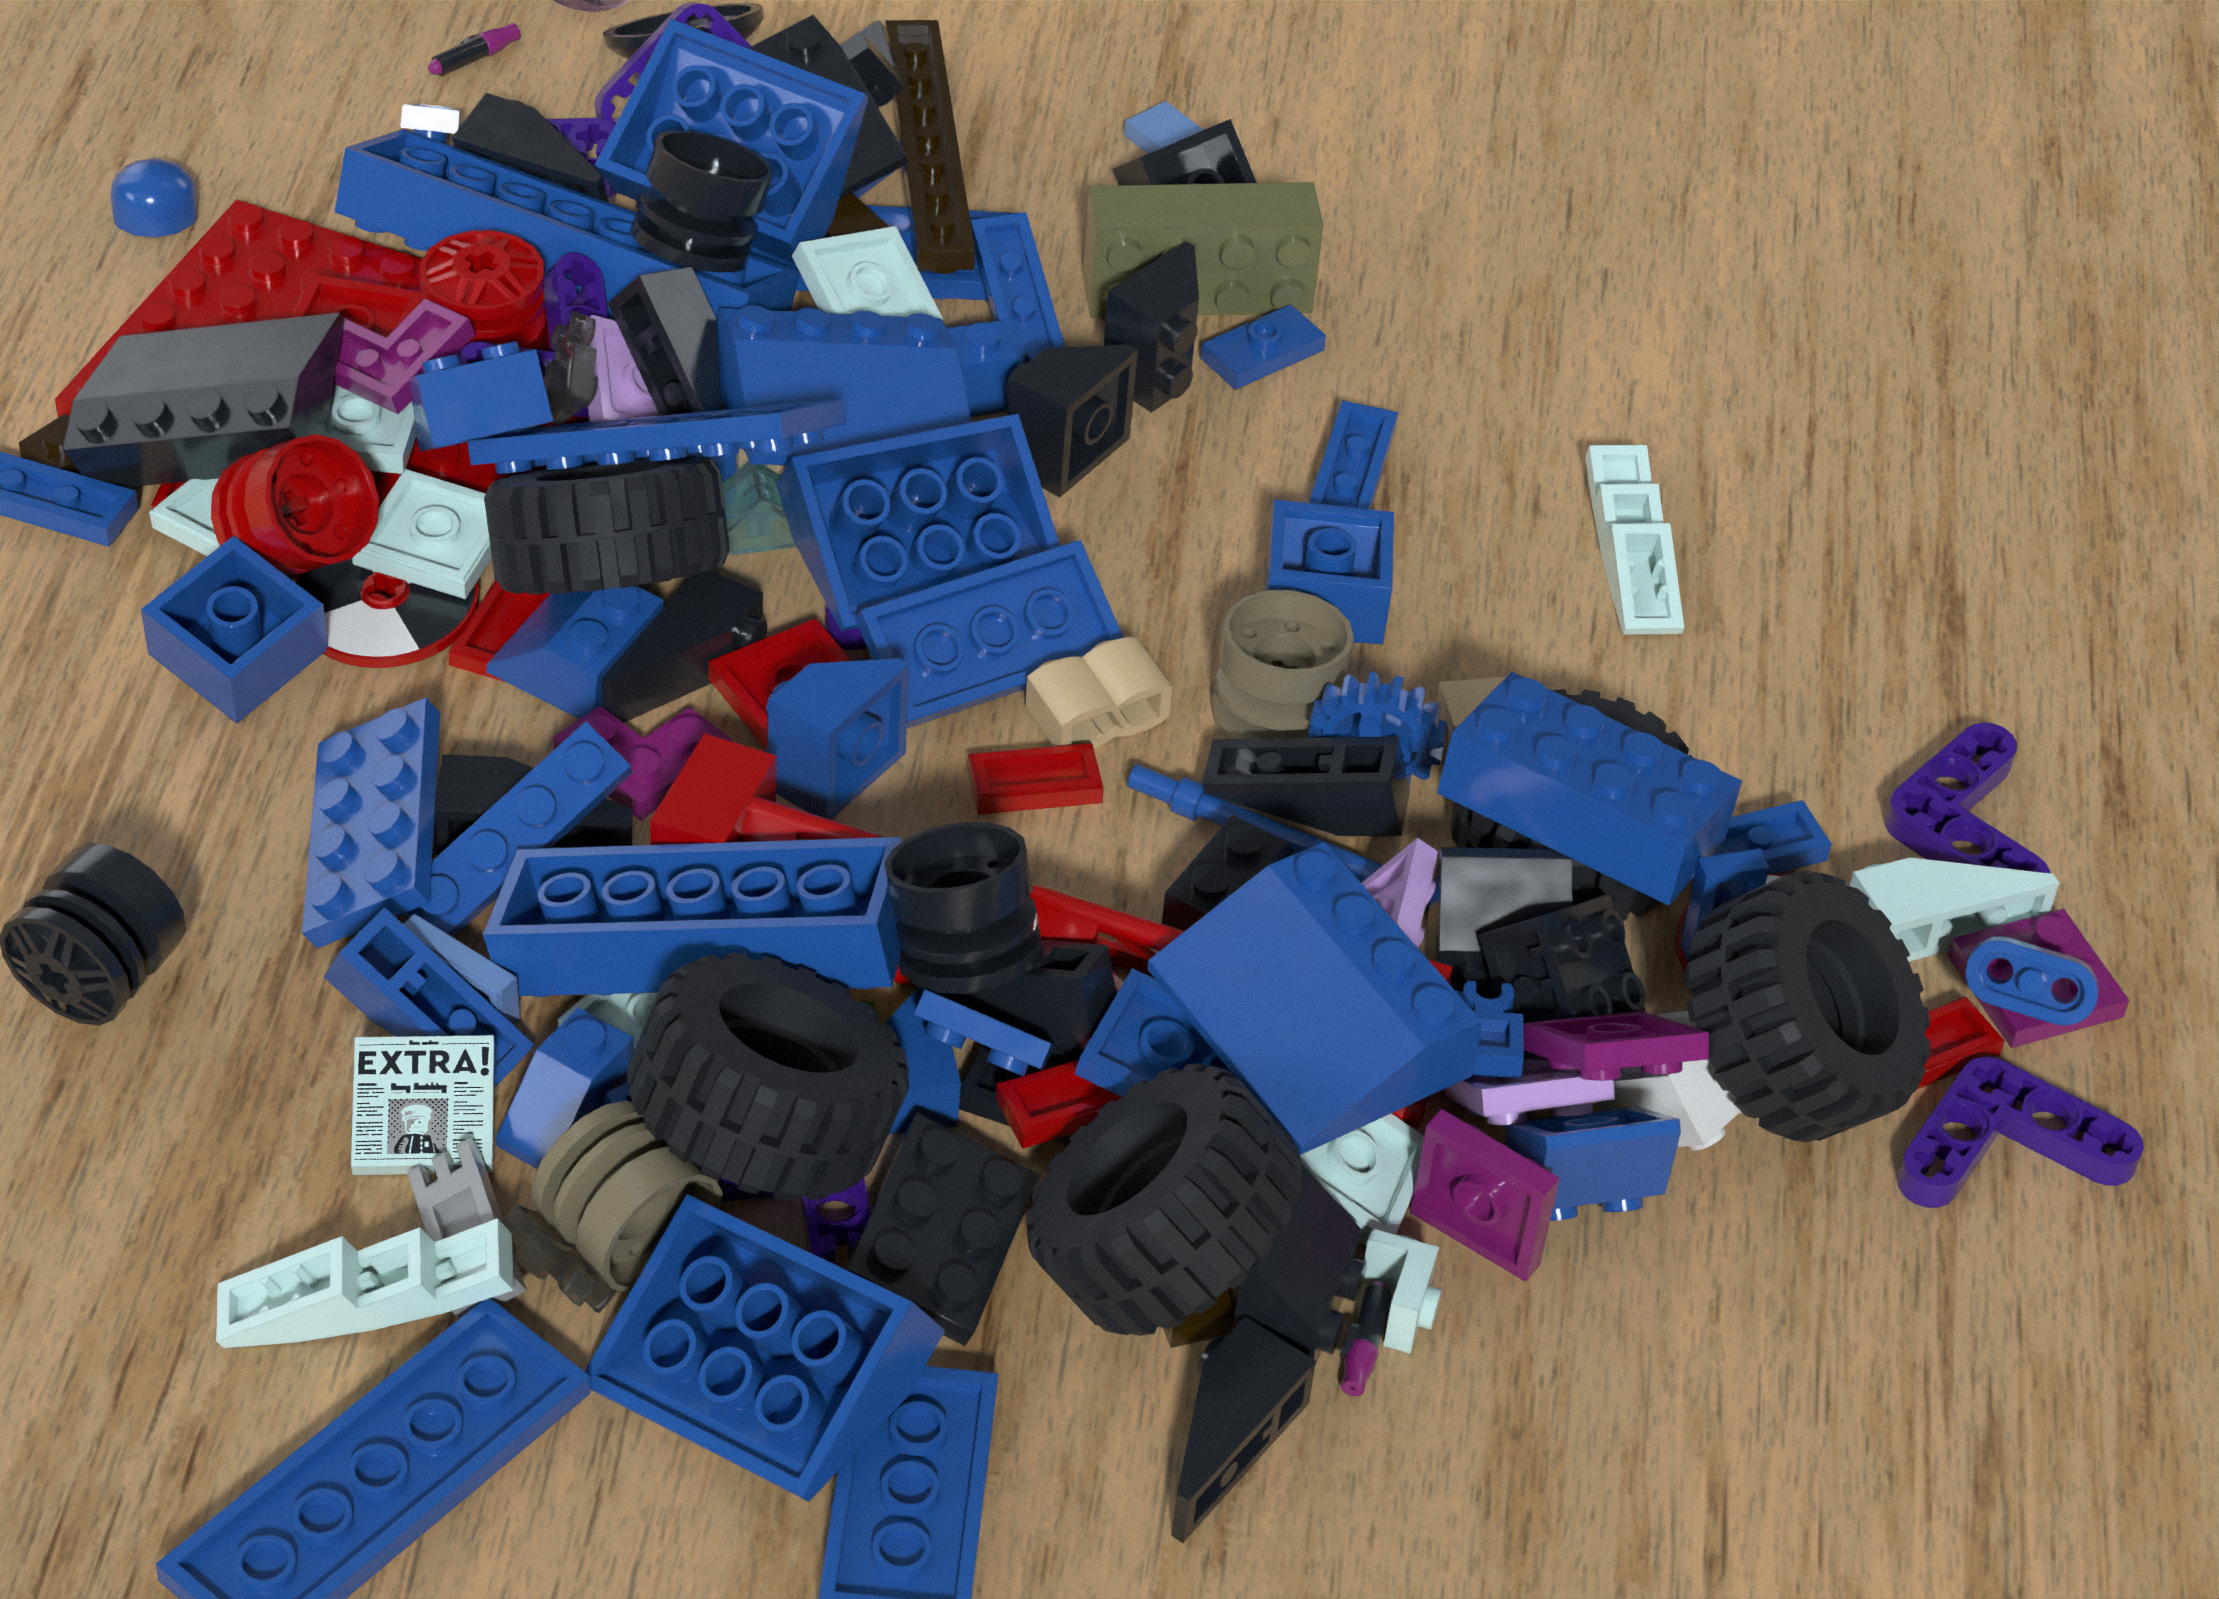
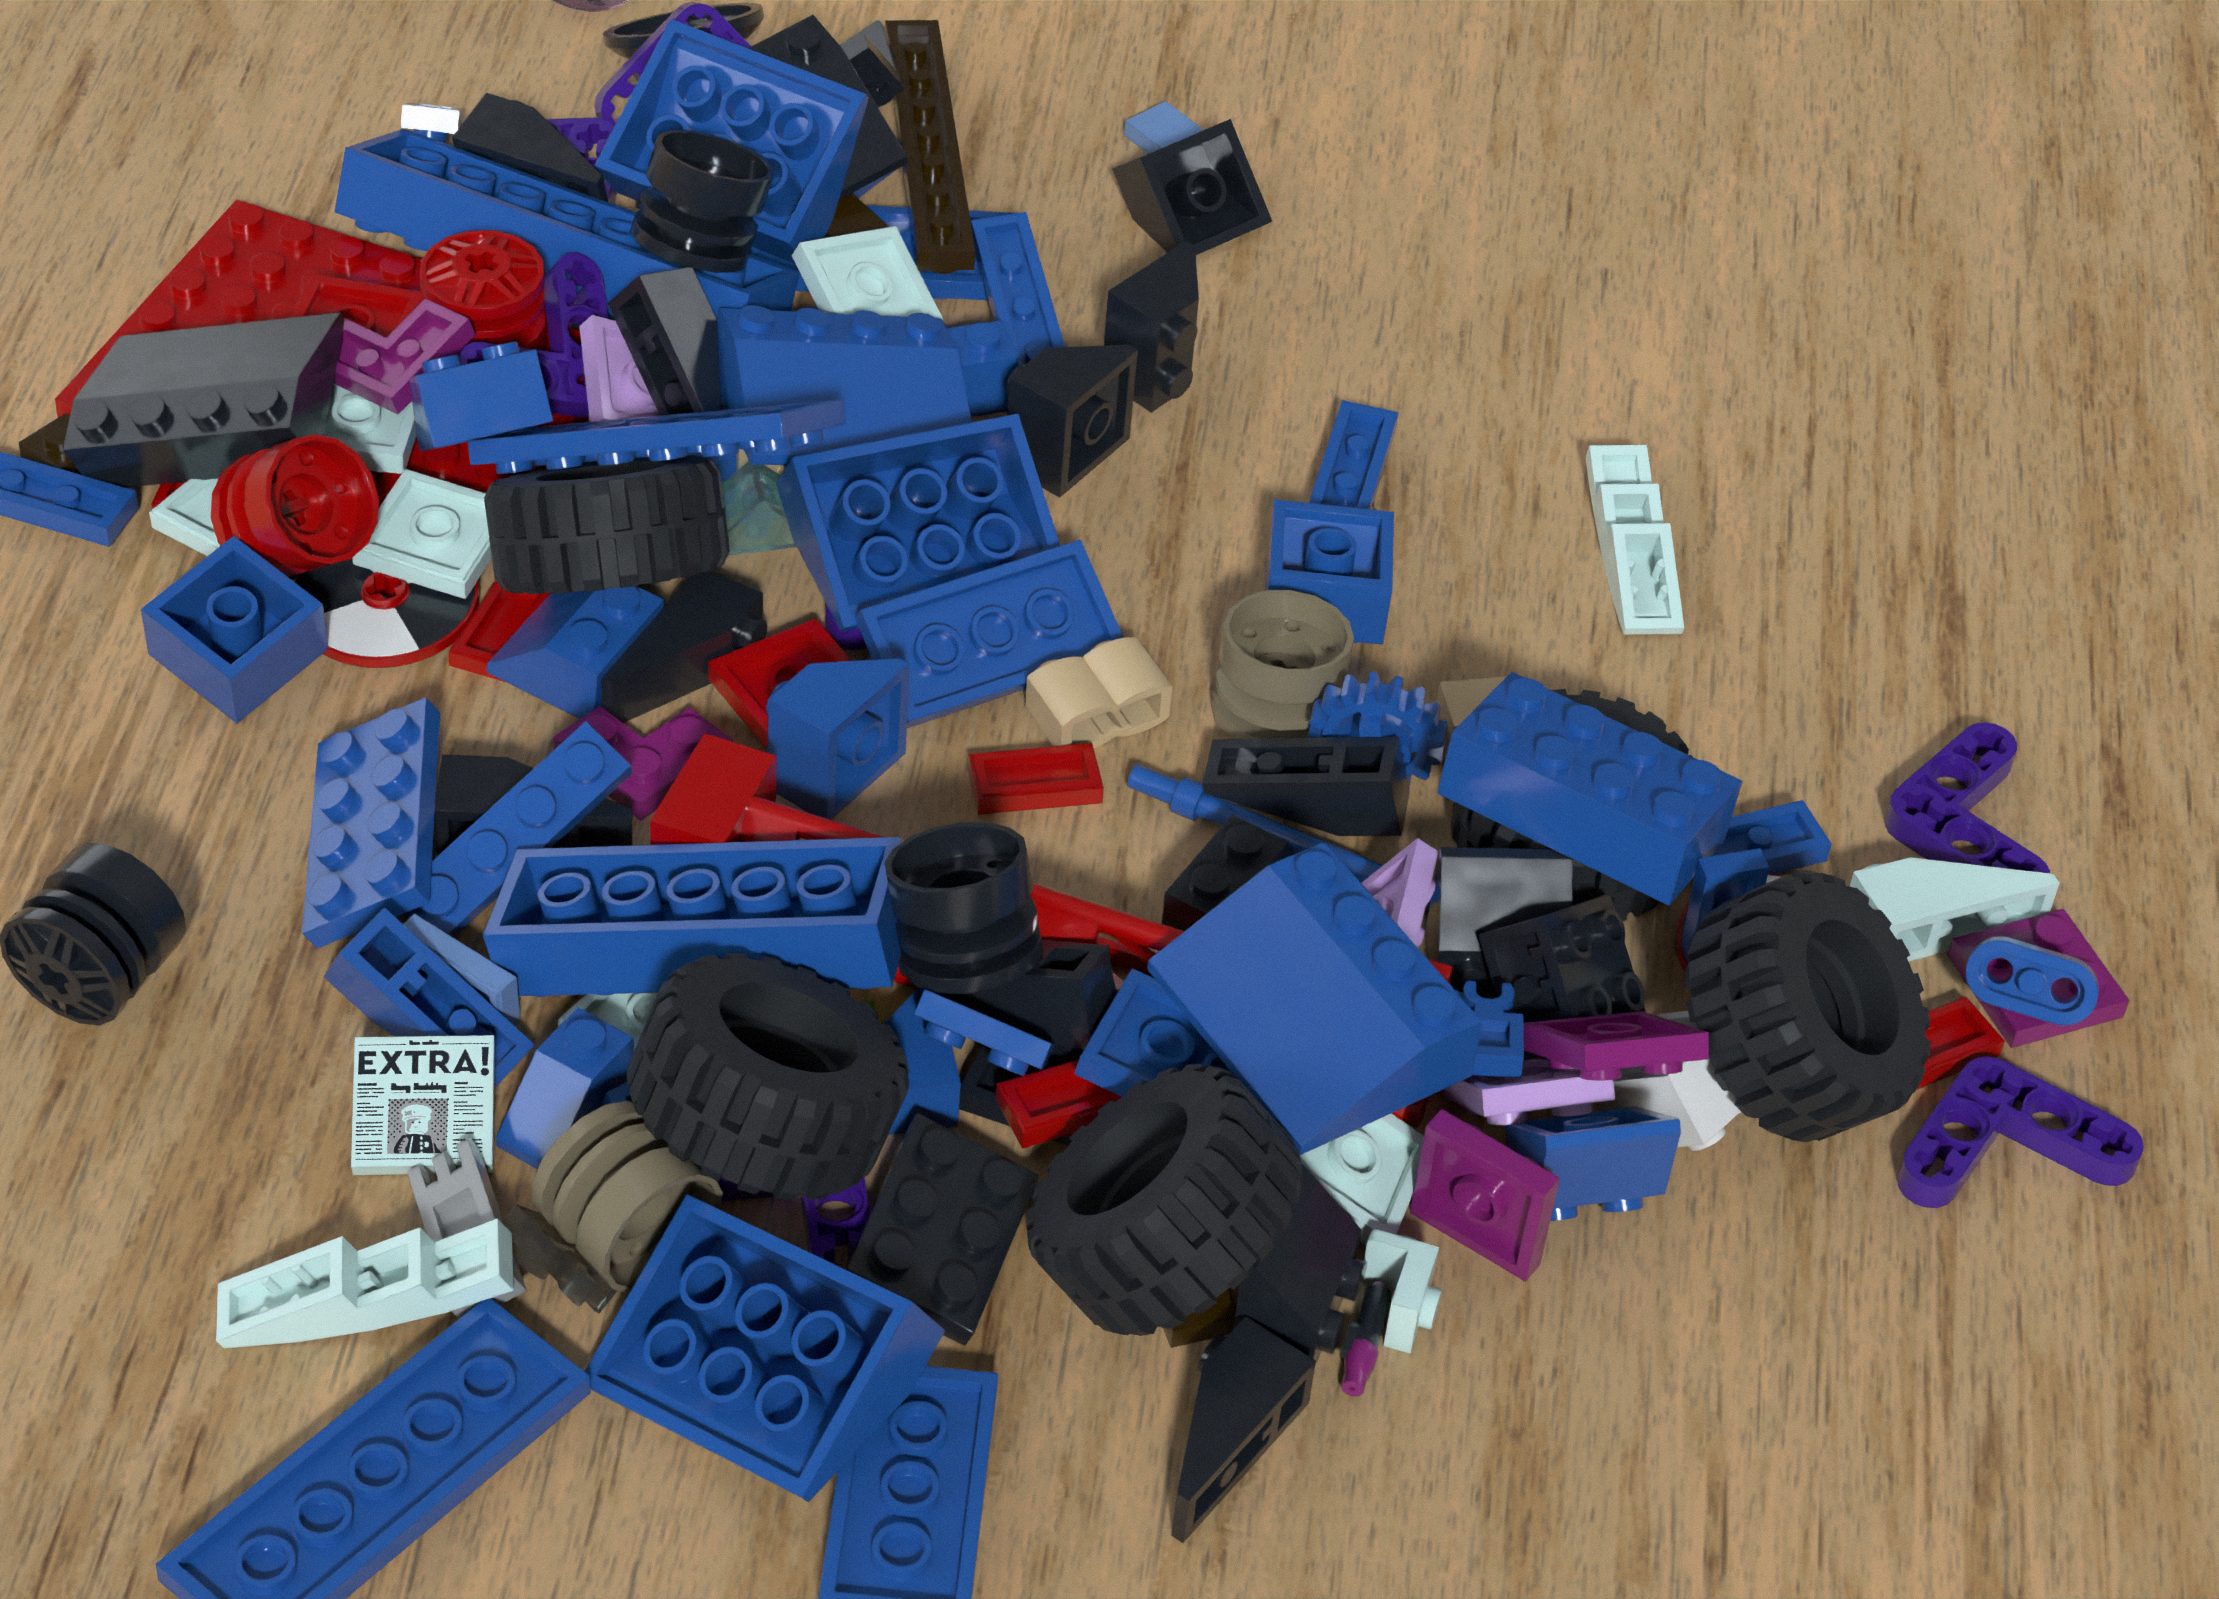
(153, 198): blue hair -> none
(473, 49): piece -> none
(571, 375): clear smoke plate -> none
(1250, 242): olive brick -> none
(1263, 346): blue plate -> none

